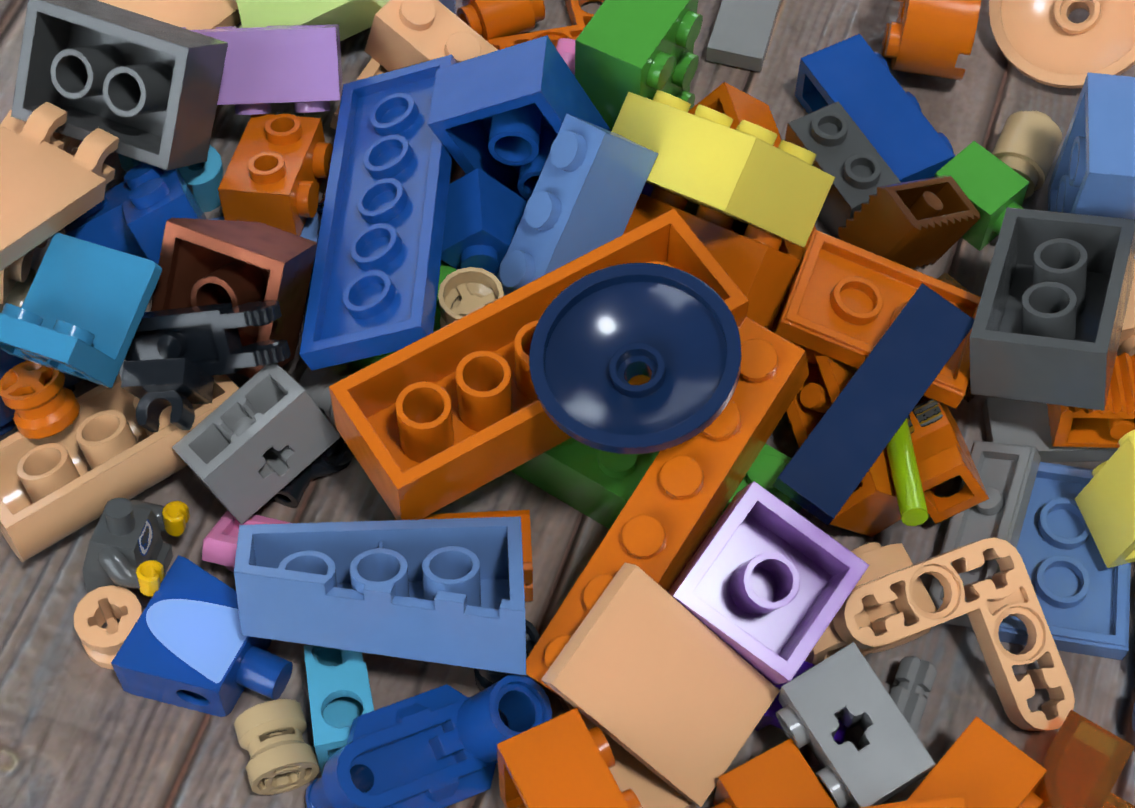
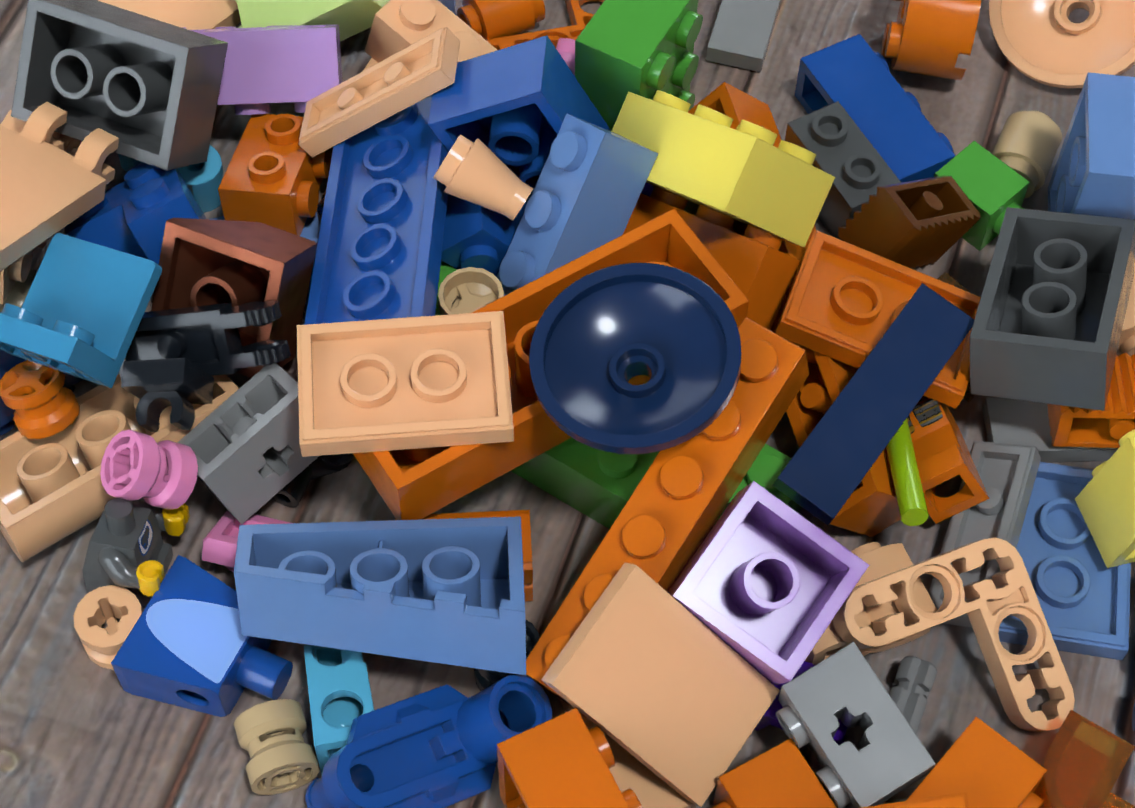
(141, 468): none -> bright pink wheel
(380, 92): none -> light nougat tile
(403, 384): none -> light nougat tile
(482, 178): none -> light nougat cone

